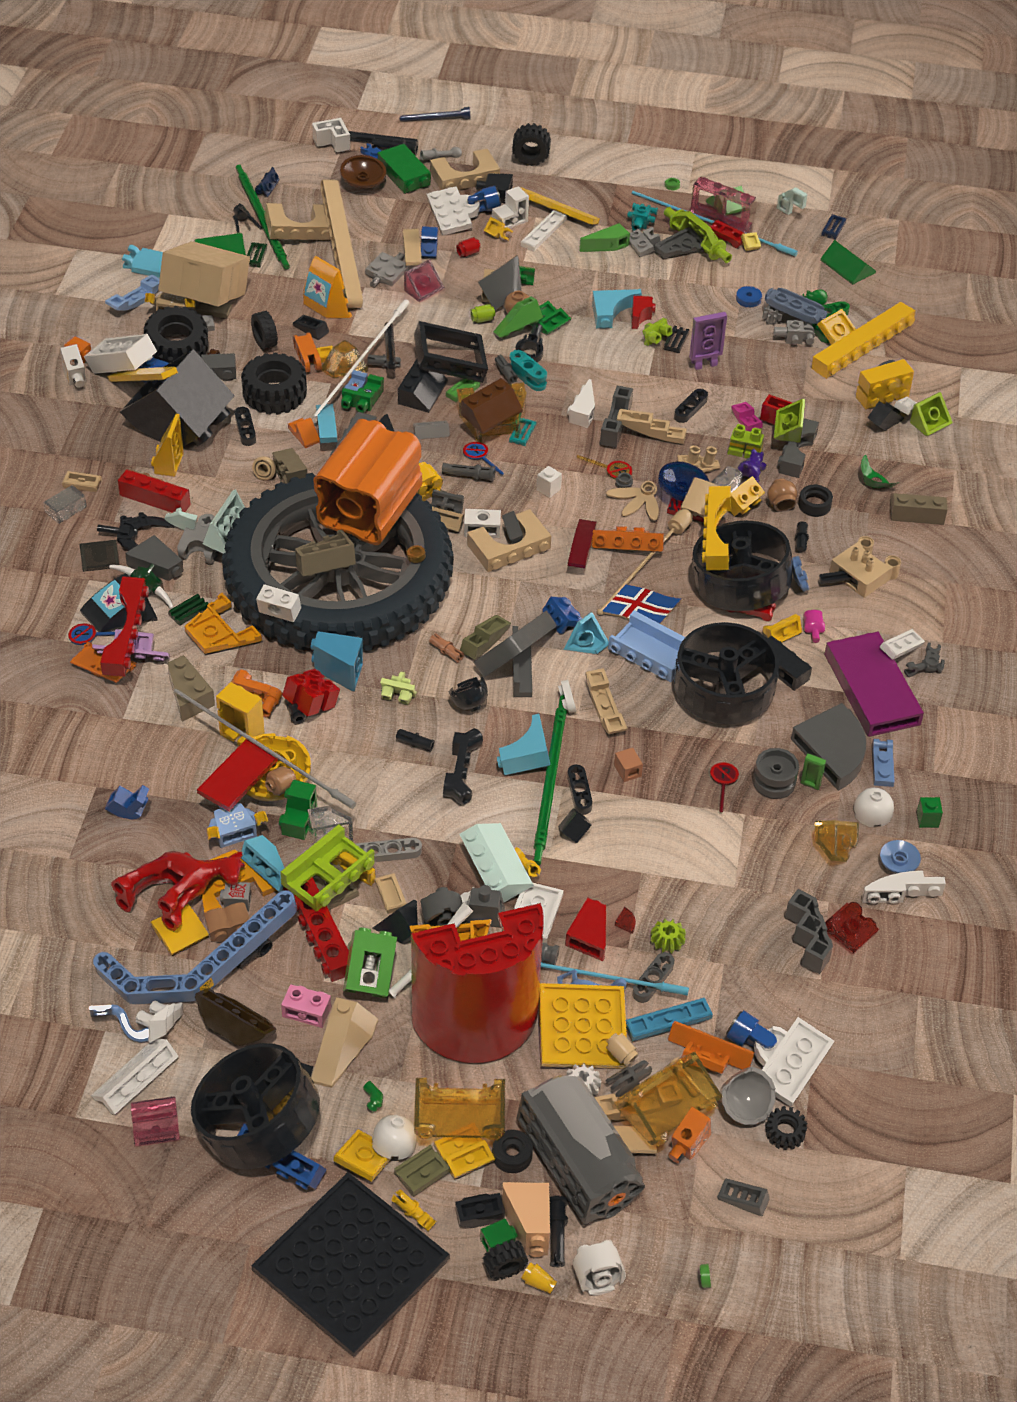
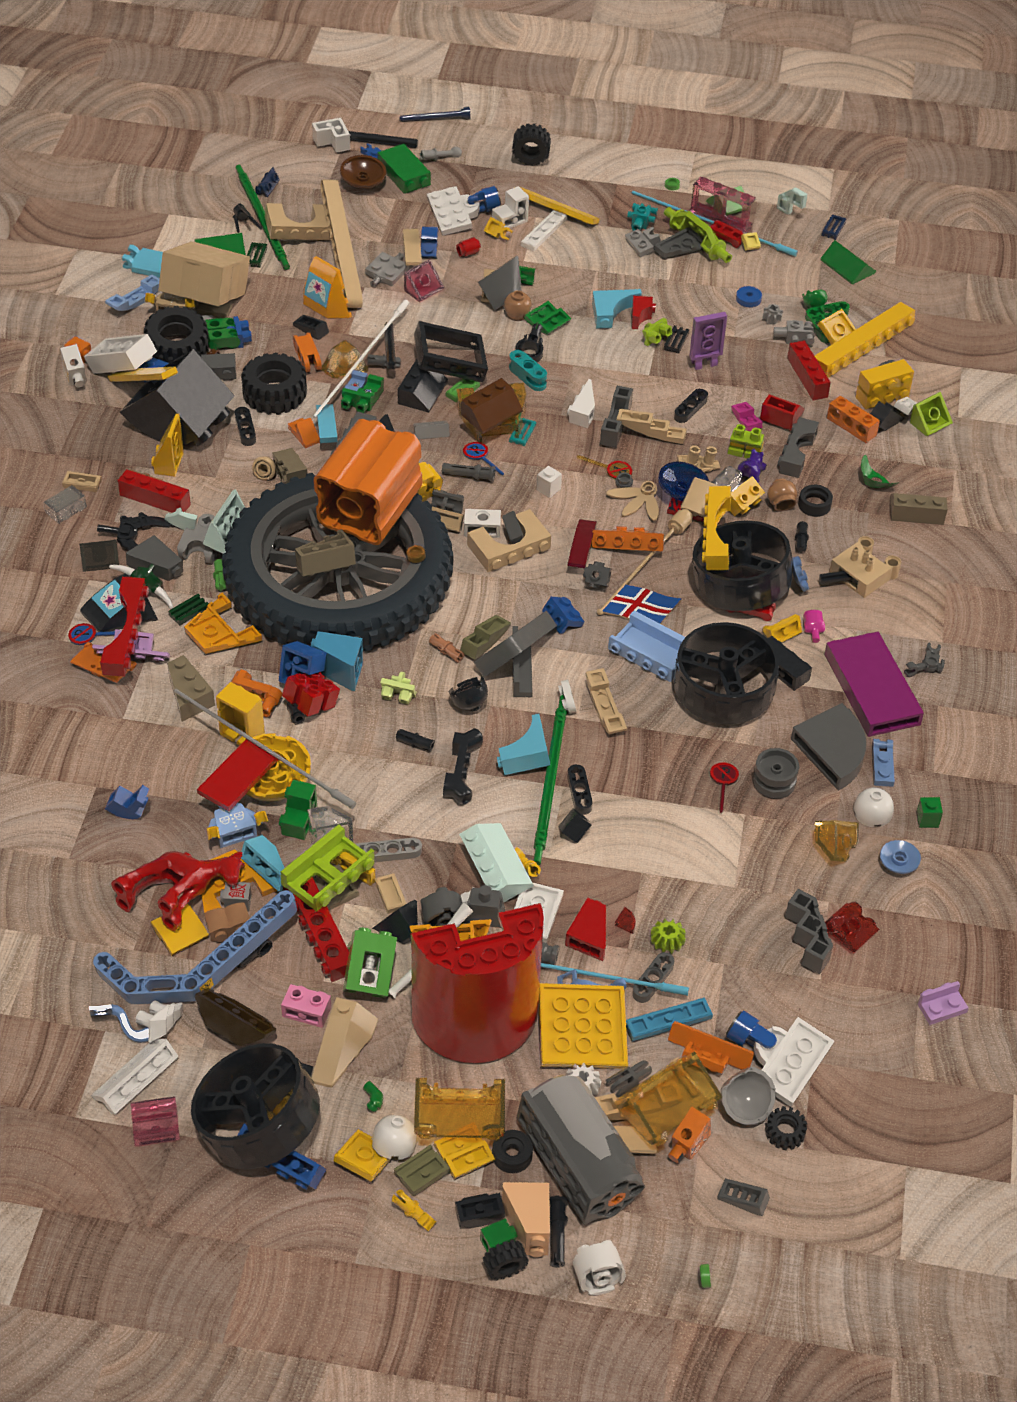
(220, 583): none -> bright green axle
(228, 332): none -> green hips
(264, 330): black tyre -> none
(278, 603): white brick -> none
(279, 780): medium nougat head -> none
(301, 659): none -> blue brick
(324, 352): yellow tile -> none
(350, 1263): black plate -> none
(386, 144): black pin -> none
(448, 177): tan arch -> none
(482, 313): lime brick -> none
(501, 181): black torso -> none
(506, 369): dark grey axle -> none
(521, 314): bright green slope -> none
(538, 1278): yellow cone -> none
(587, 636): medium azure slope -> none
(602, 579): none -> dark grey brick
(607, 239): bright green slope -> none
(622, 1049): tan brick -> none
(628, 764): nougat panel -> none
(790, 422): lime slope -> none
(795, 305): sand blue tile -> none
(808, 370): none -> red brick
(813, 771): bright green tile -> none
(853, 419): none -> orange brick
(896, 886): white slope -> none
(902, 644): white tile -> none
(942, 1003): none -> lavender bracket

